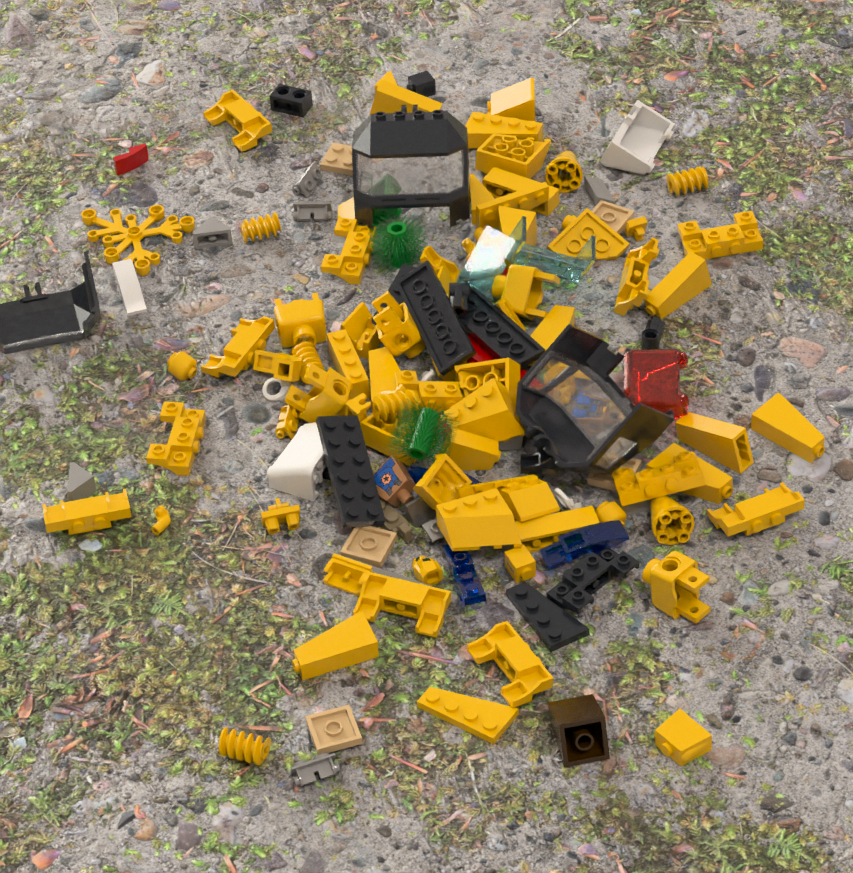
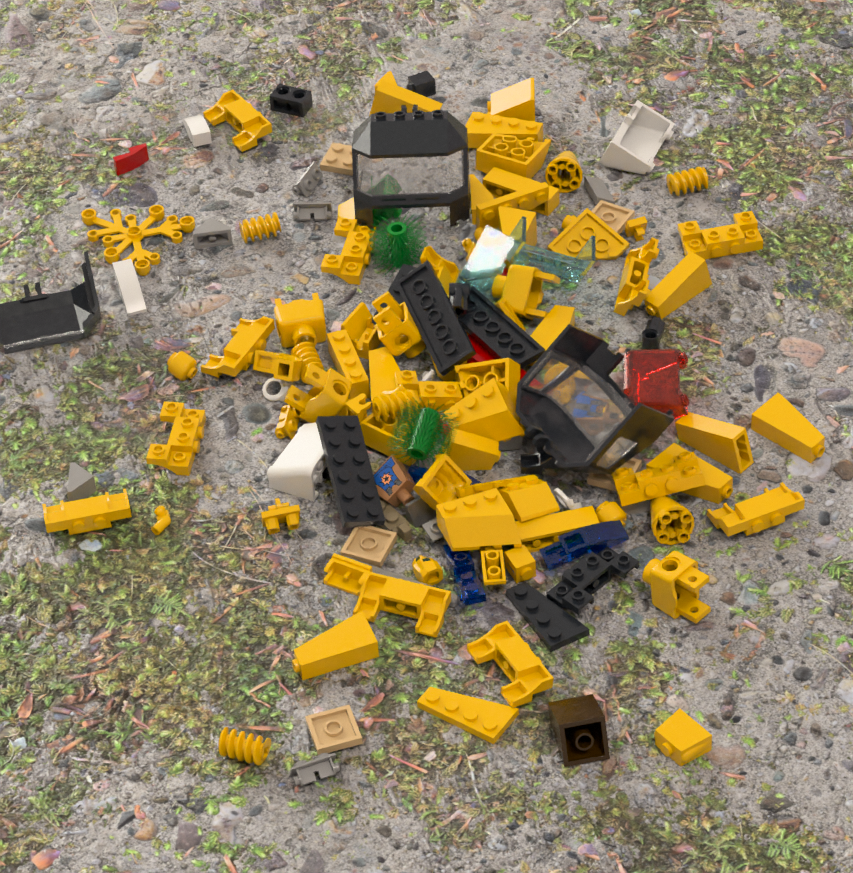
(197, 130): none -> white slope
(492, 565): none -> yellow slope

